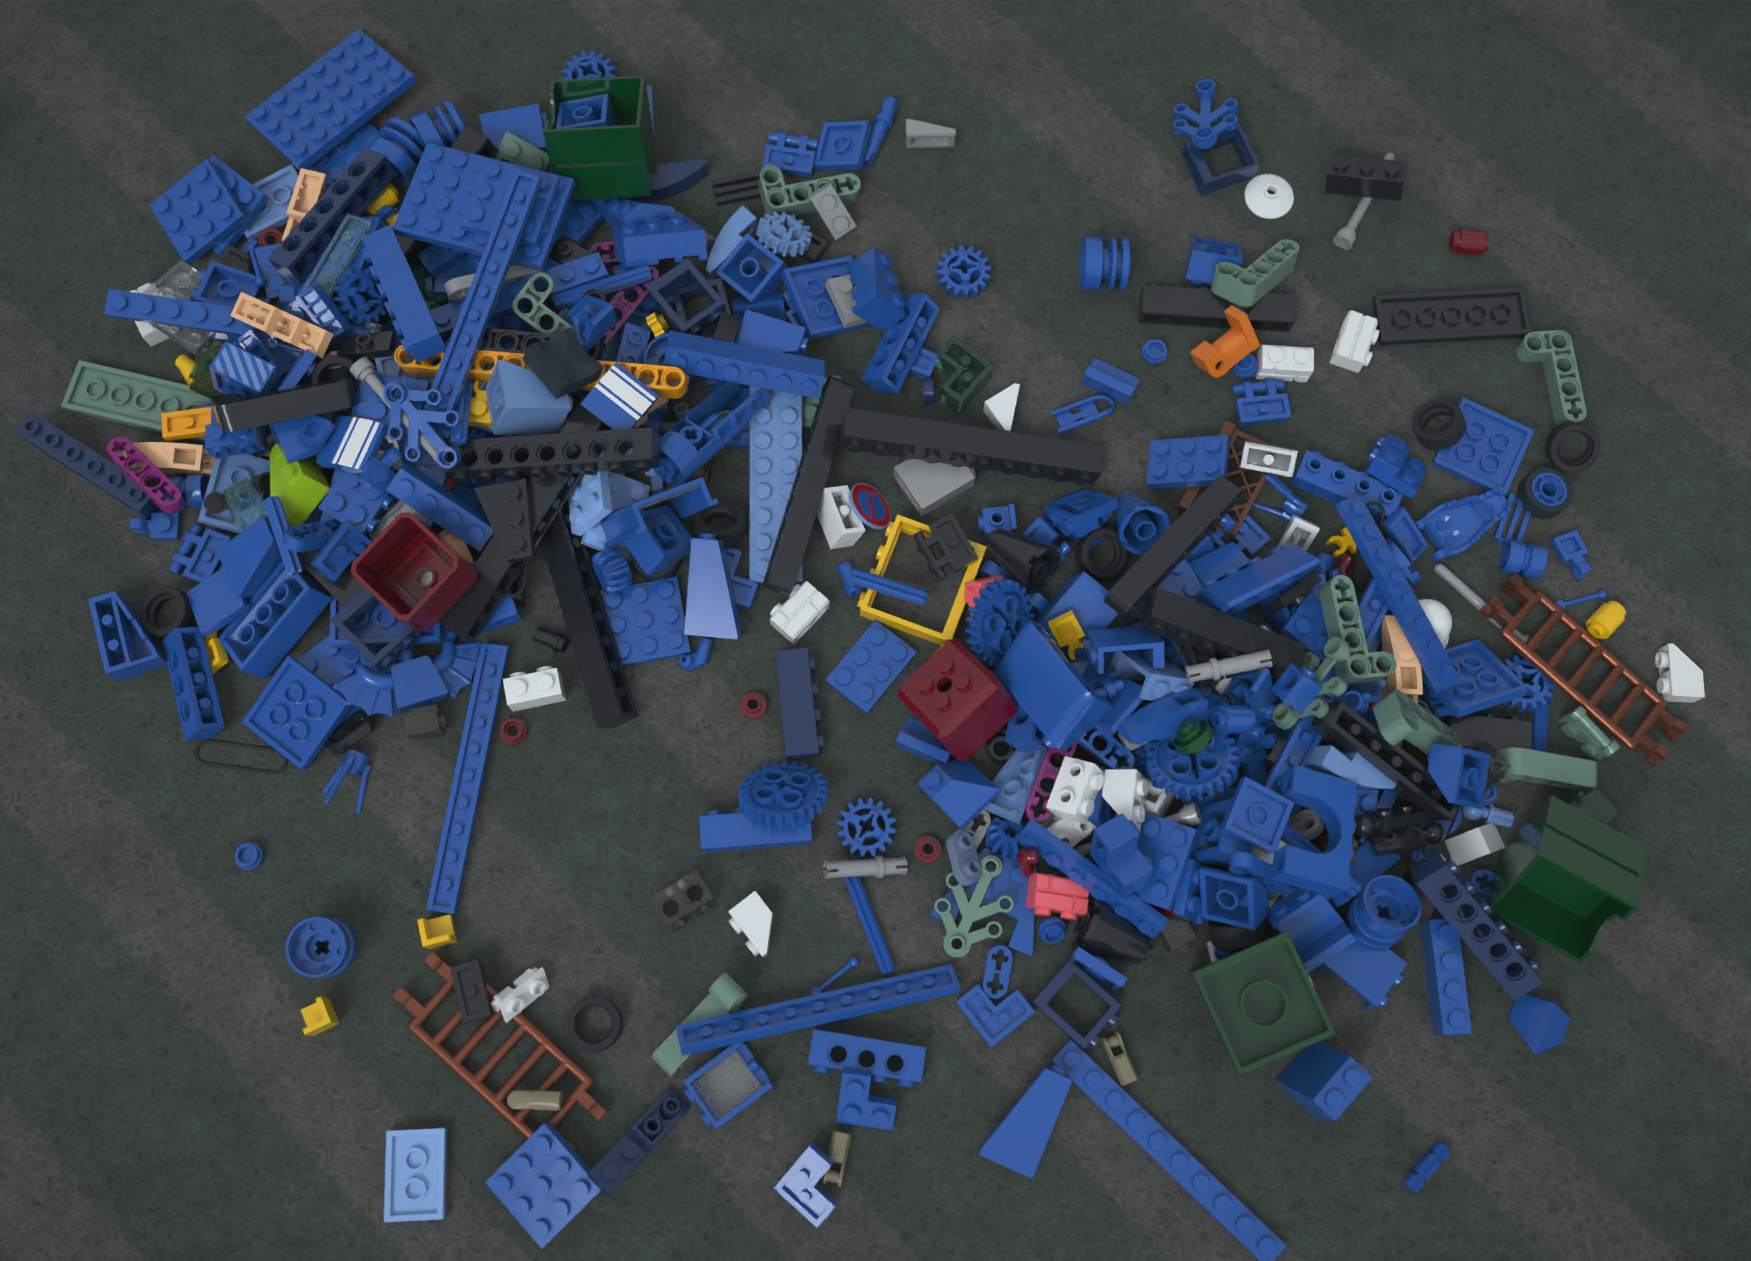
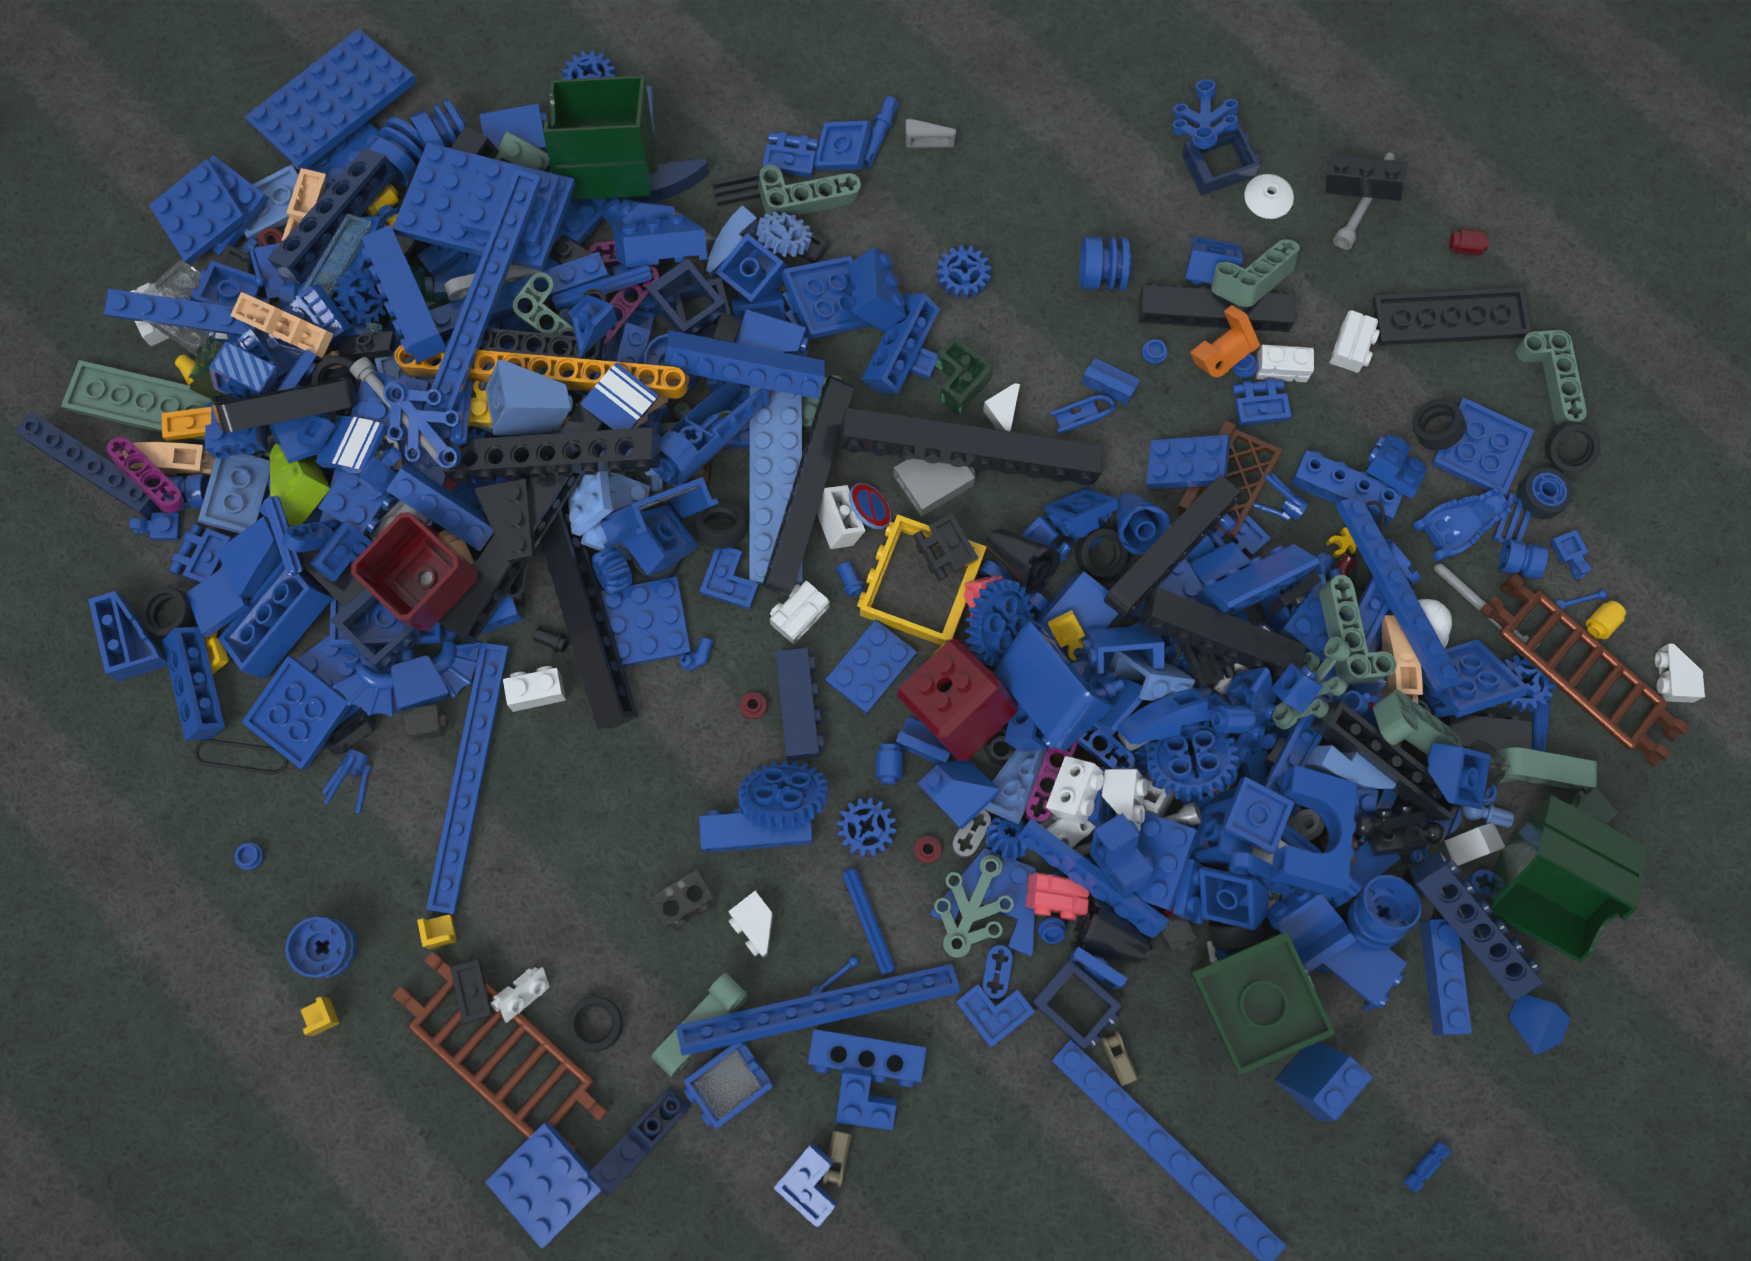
(216, 502): black bar -> none
(244, 504): clear light blue slope -> none
(415, 1175): light blue plate -> none
(507, 725): dark red plate -> none
(535, 1099): dark tan bar -> none
(562, 364): black brick -> none
(586, 112): blue slope -> none
(657, 324): yellow plate -> none
(710, 592): slope -> none
(832, 211): light grey plate -> none
(841, 291): light grey plate -> none
(867, 867): light grey pin -> none
(889, 586): blue axle -> none
(889, 764): none -> blue brick
(928, 391): dark blue tile -> none
(963, 857): sand blue plate -> none
(1007, 515): blue brick -> none
(1026, 859): dark red arm -> none
(1027, 1125): blue slope -> none
(1193, 736): dark green plate -> none
(1227, 666): light grey pin -> none
(1269, 458): light grey slope -> none
(1299, 532): white slope -> none
(1405, 534): blue tile -> none
(1587, 733): sand green plate -> none

